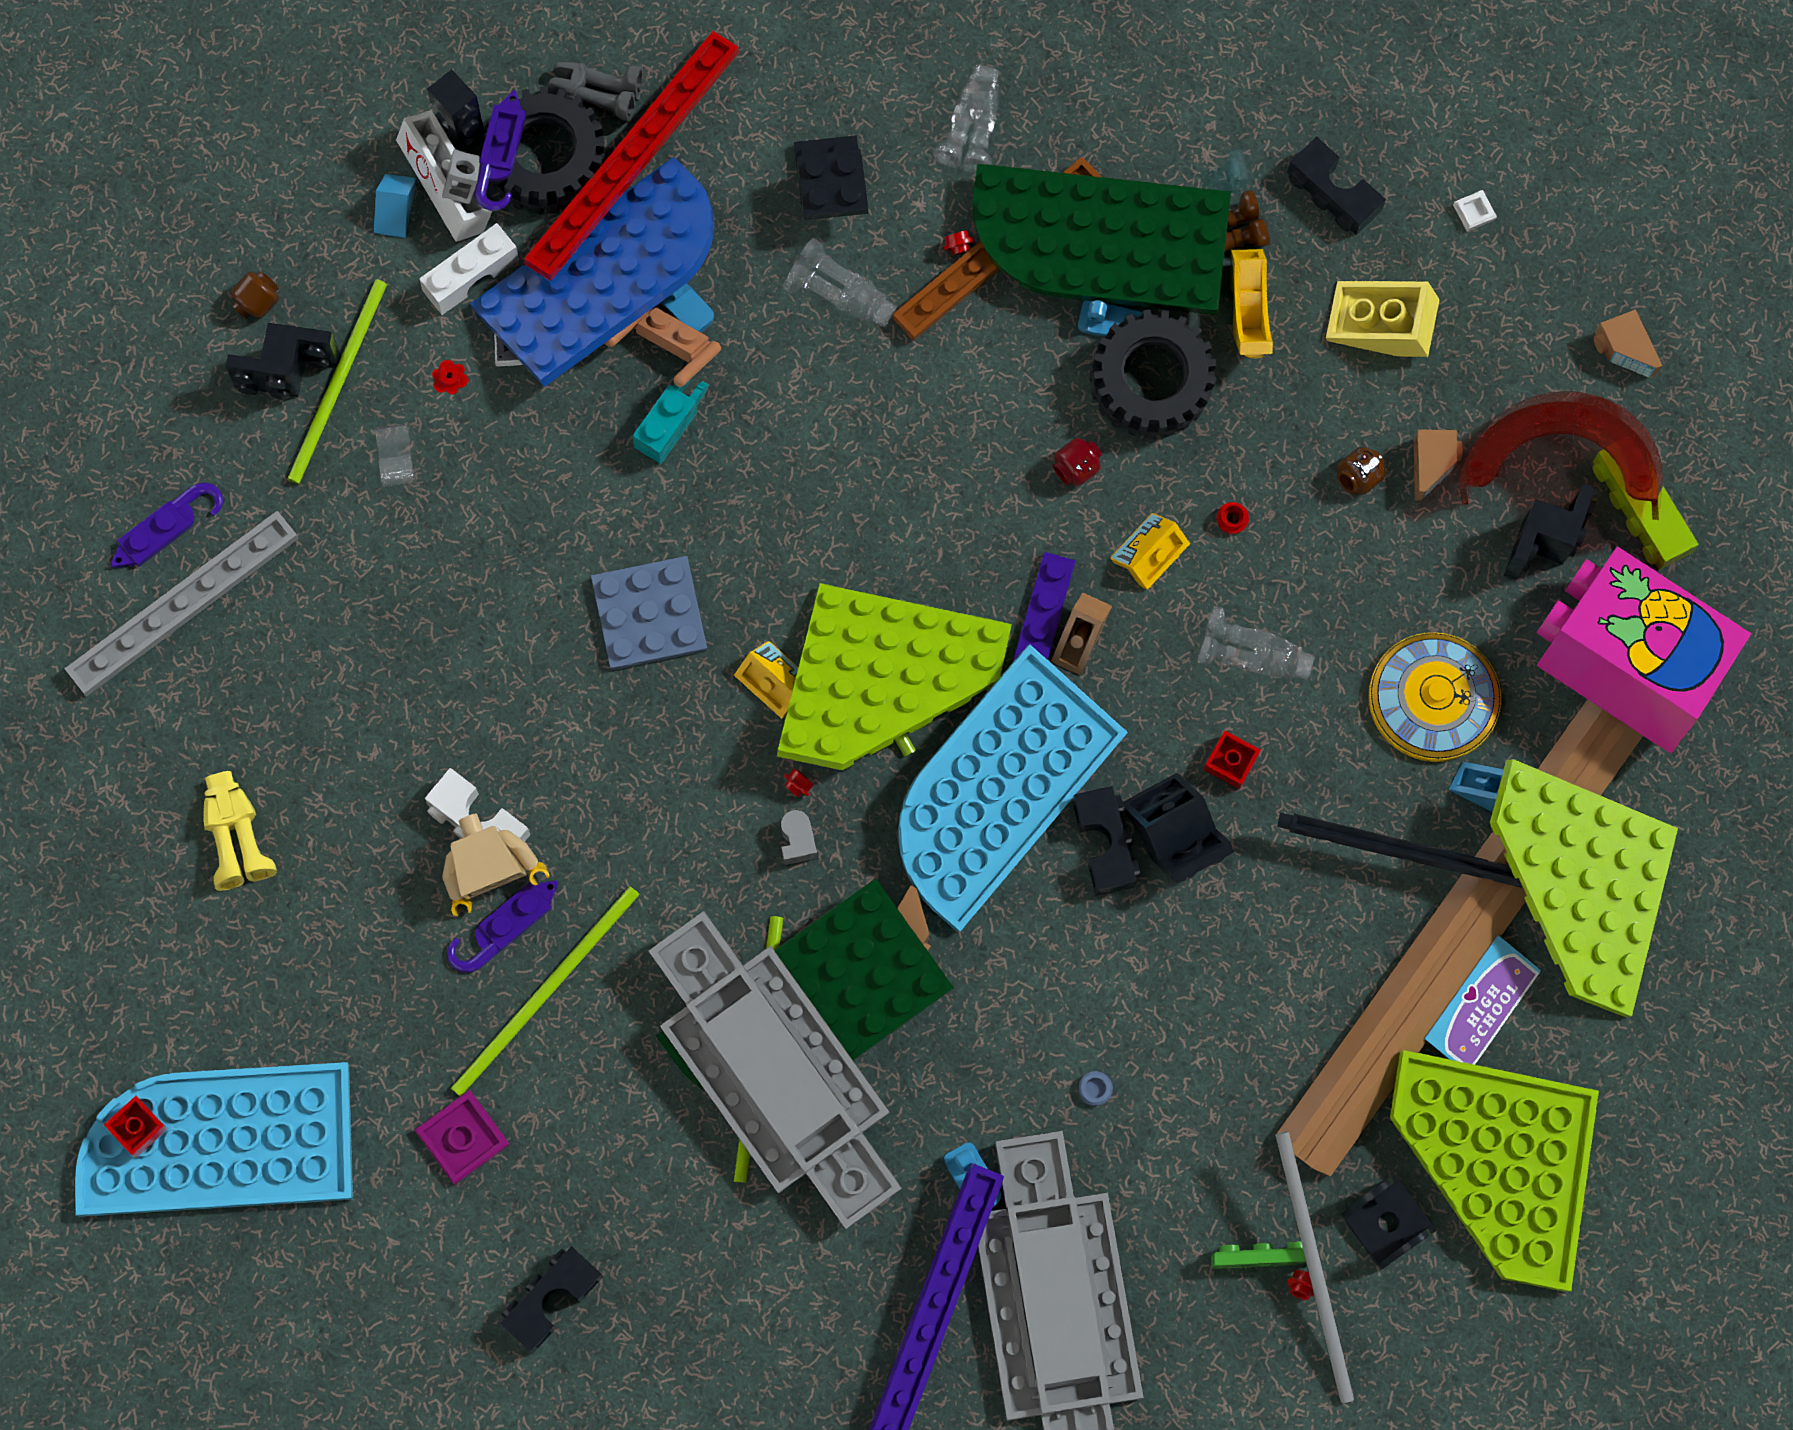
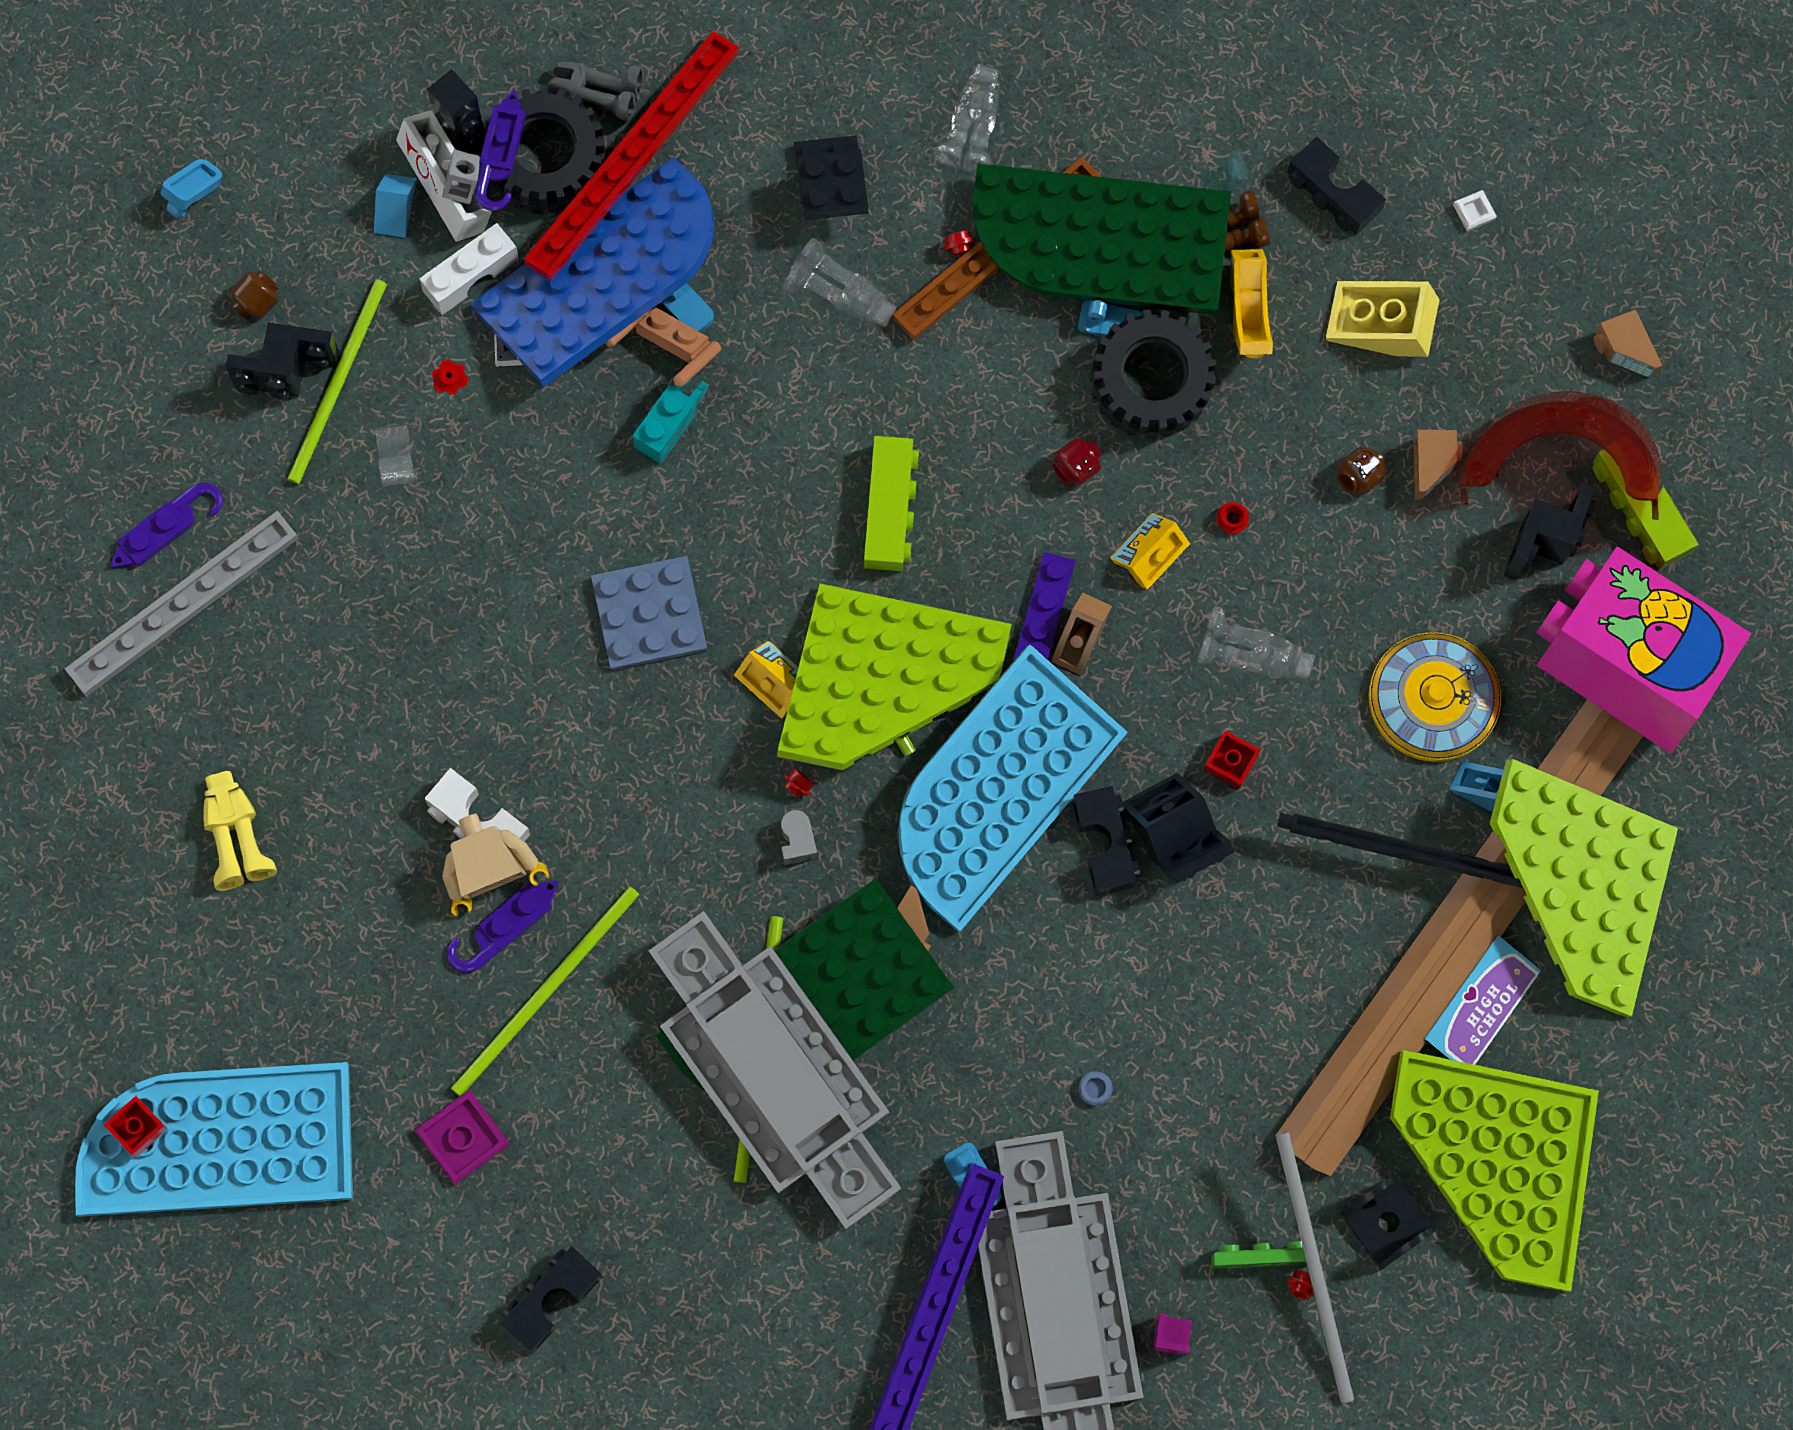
(190, 186): none -> dark azure piece
(889, 503): none -> lime brick
(1172, 1335): none -> magenta panel

